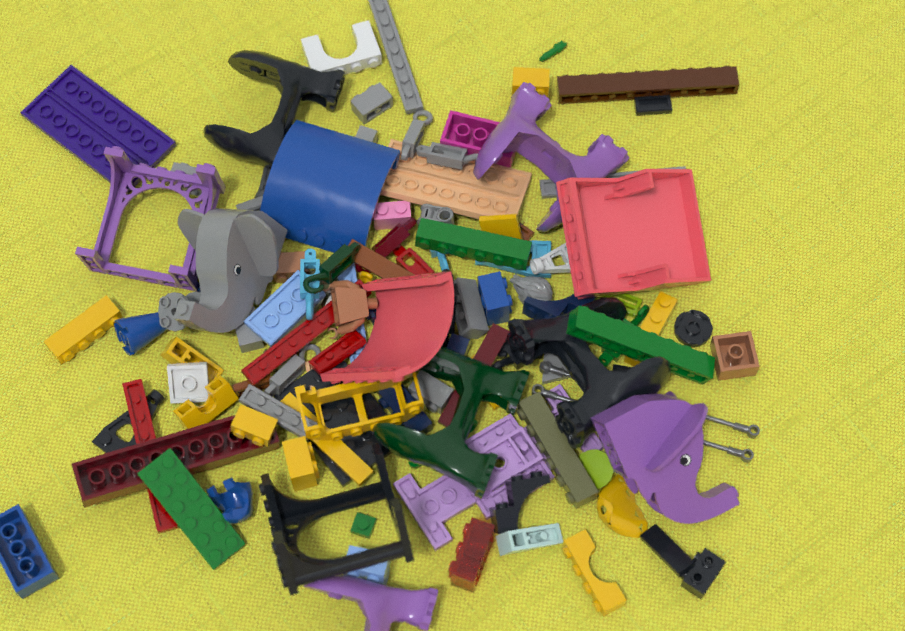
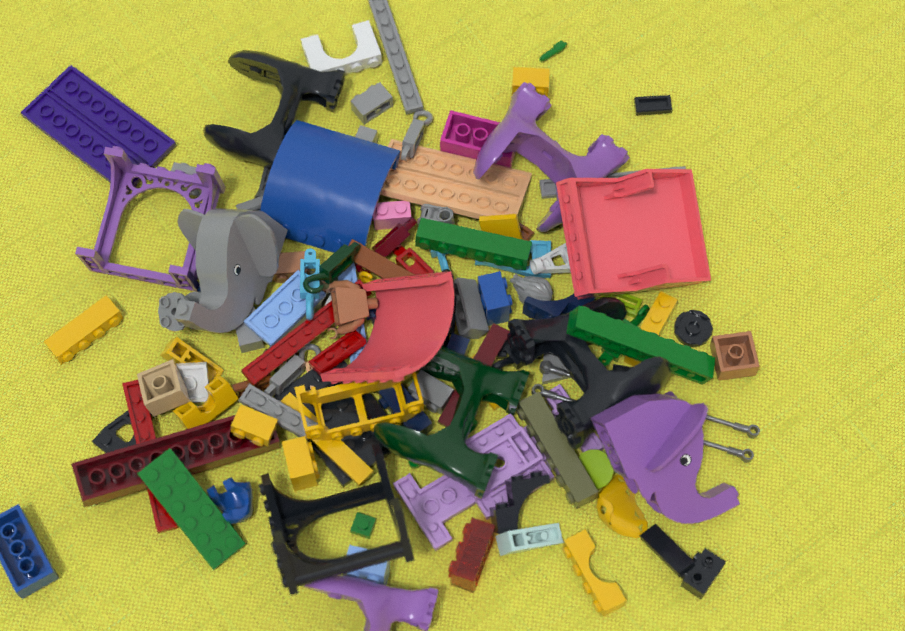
(138, 331): blue cone -> none
(162, 388): none -> tan slope
(445, 155): light grey piece -> none
(627, 85): reddish brown brick -> none

